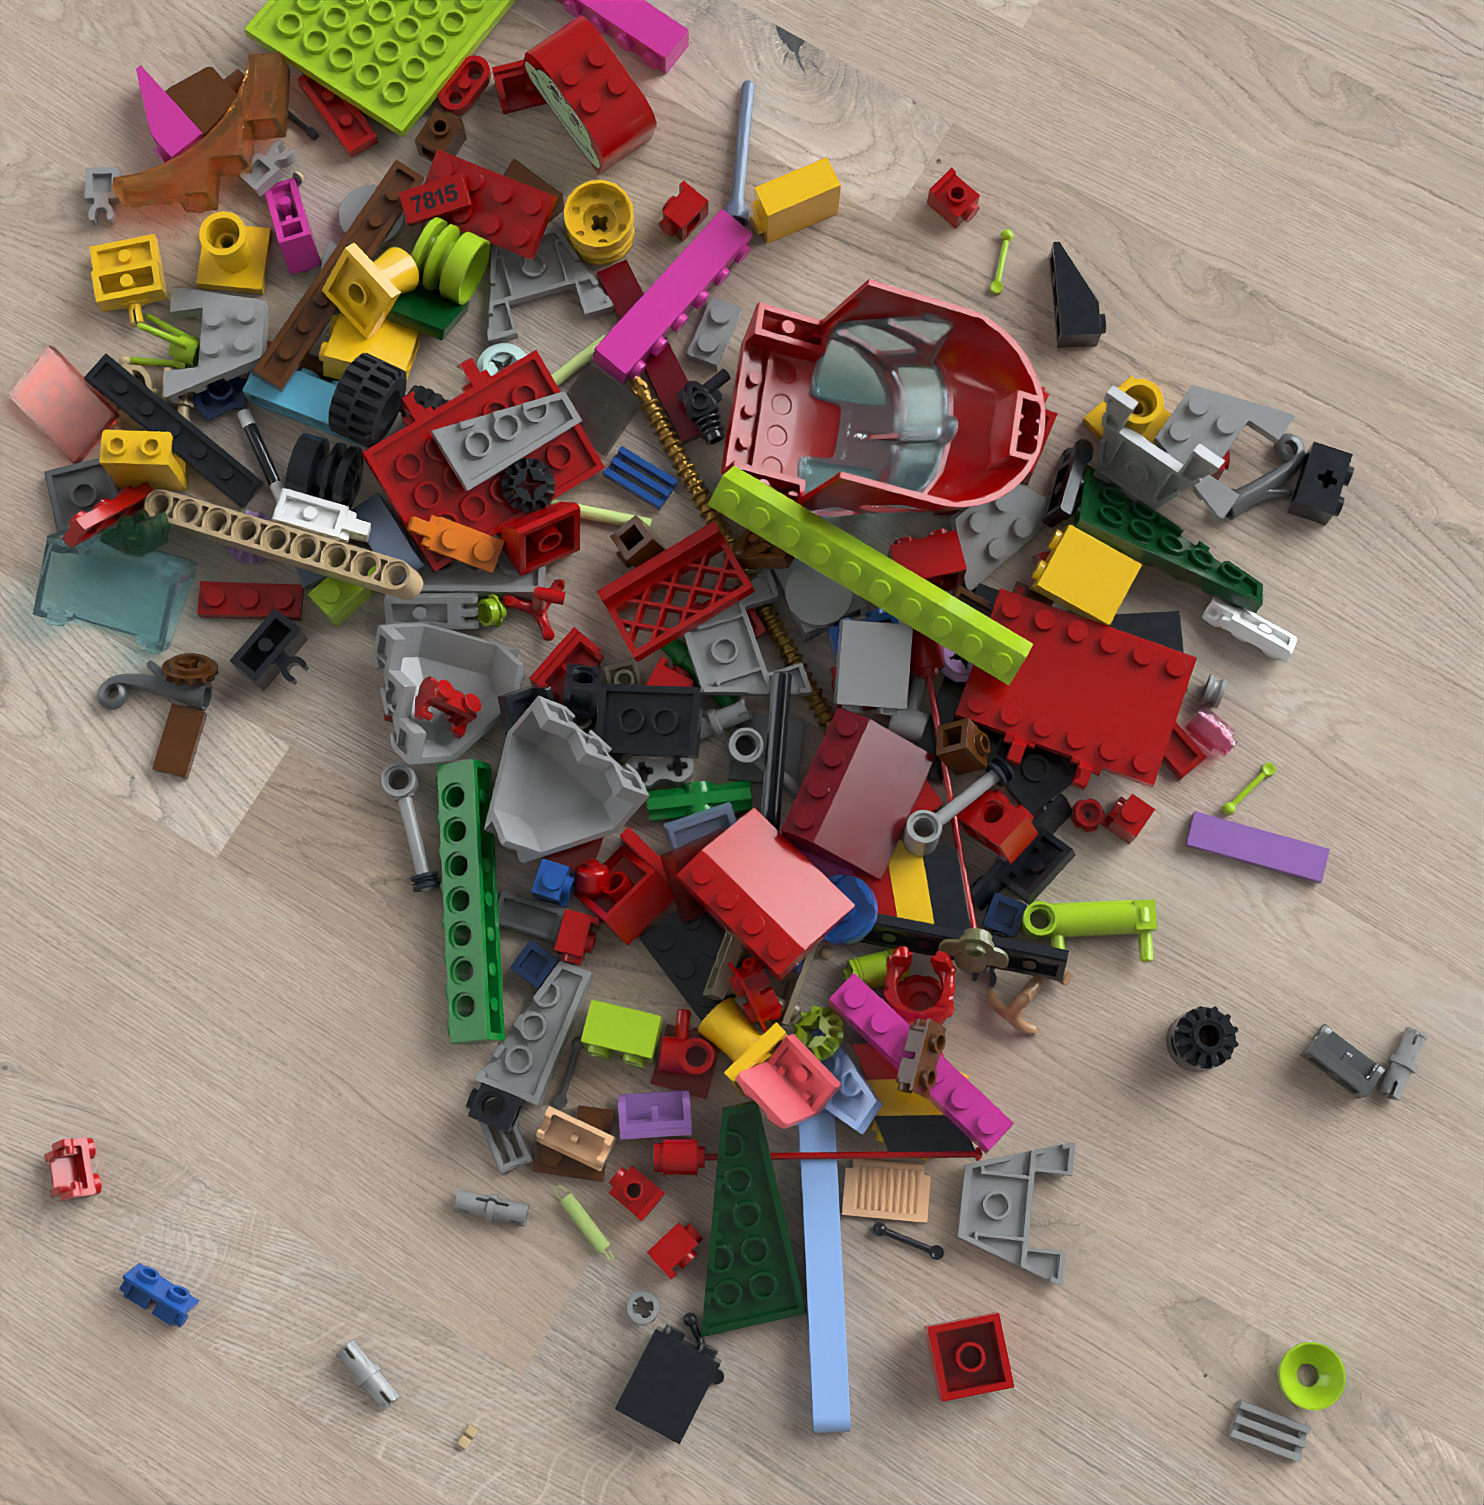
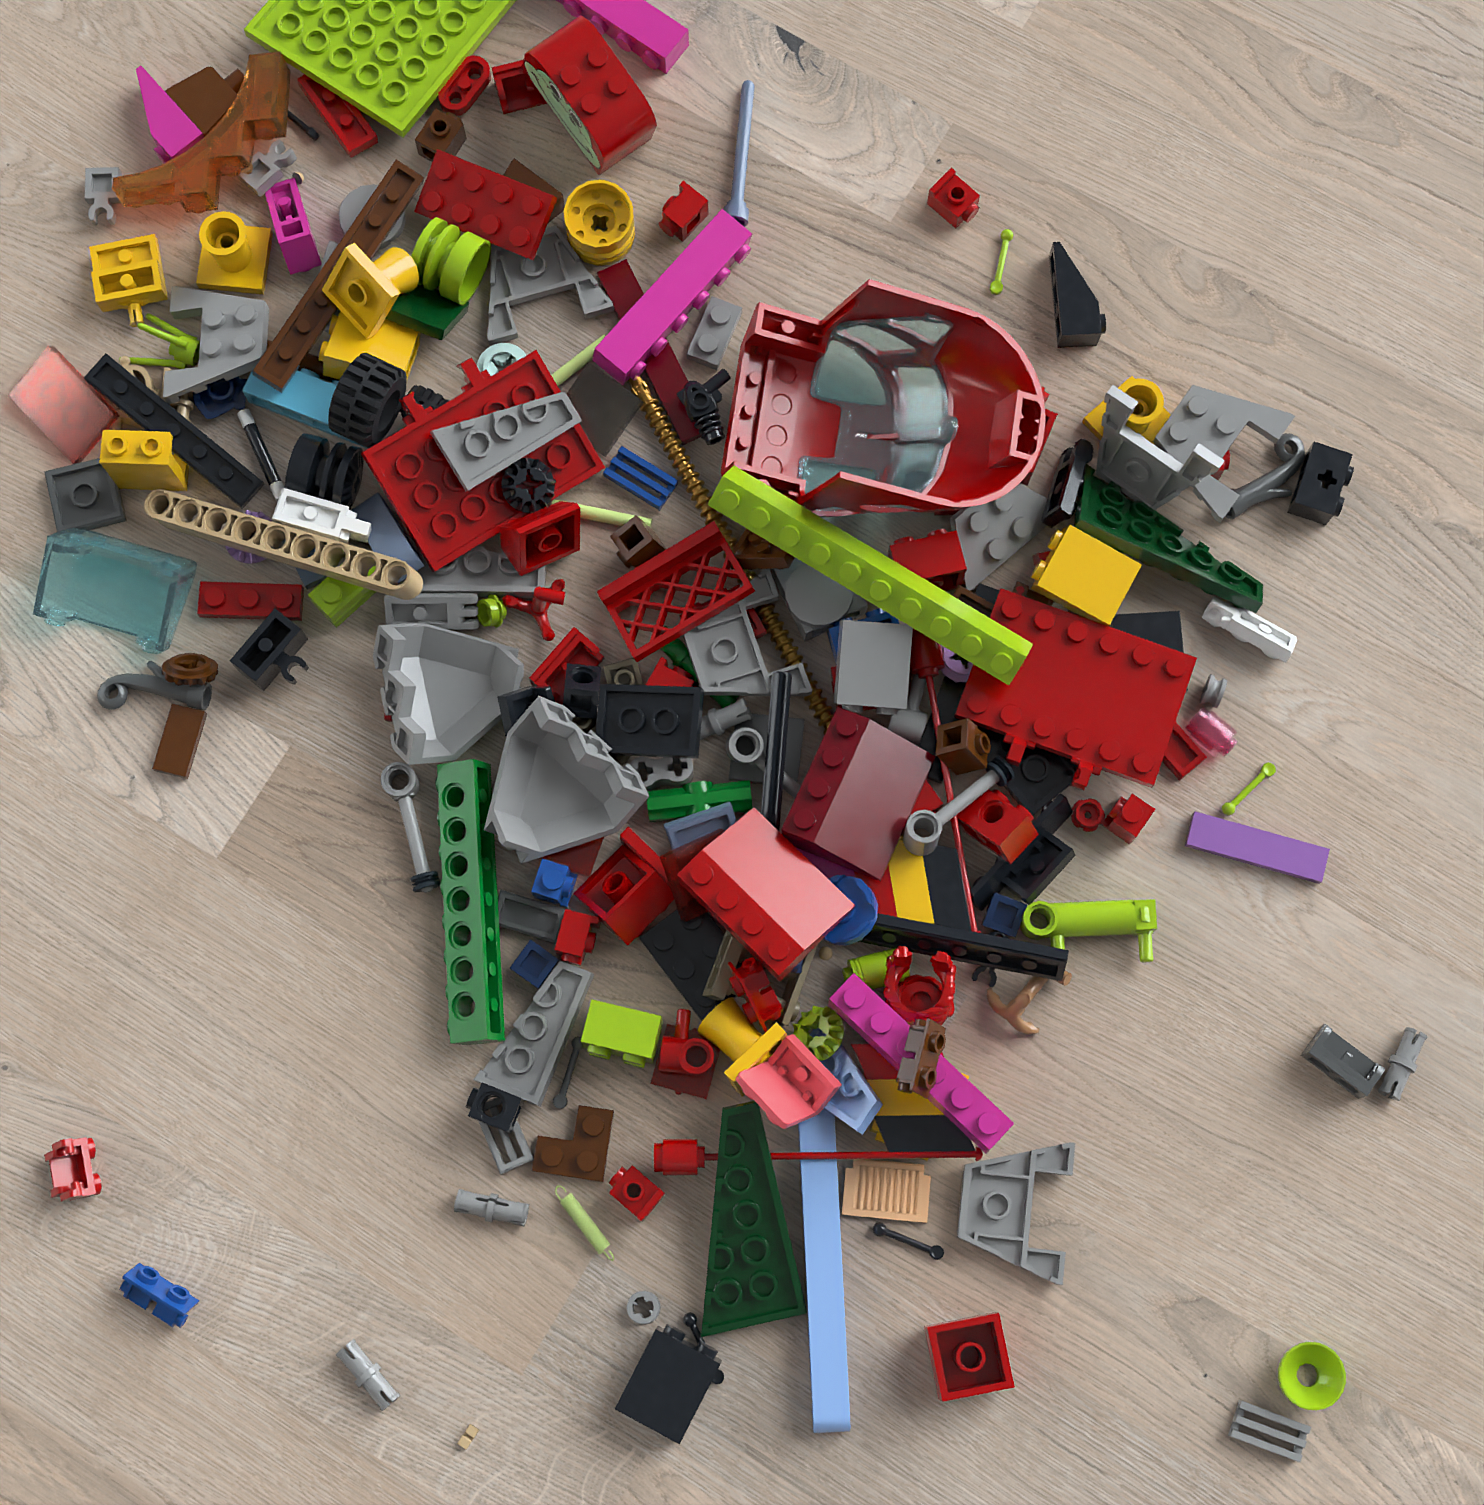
(106, 514): red plate -> none
(138, 535): clear green hand -> none
(435, 199): red tile -> none
(458, 542): orange hinge -> none
(458, 708): red piece -> none
(575, 1138): light nougat hinge -> none
(591, 878): red piece -> none
(654, 1114): medium lavender hinge -> none
(675, 1248): red brick -> none
(795, 200): yellow brick -> none
(974, 951): olive plate -> none
(1186, 1047): black gear -> none

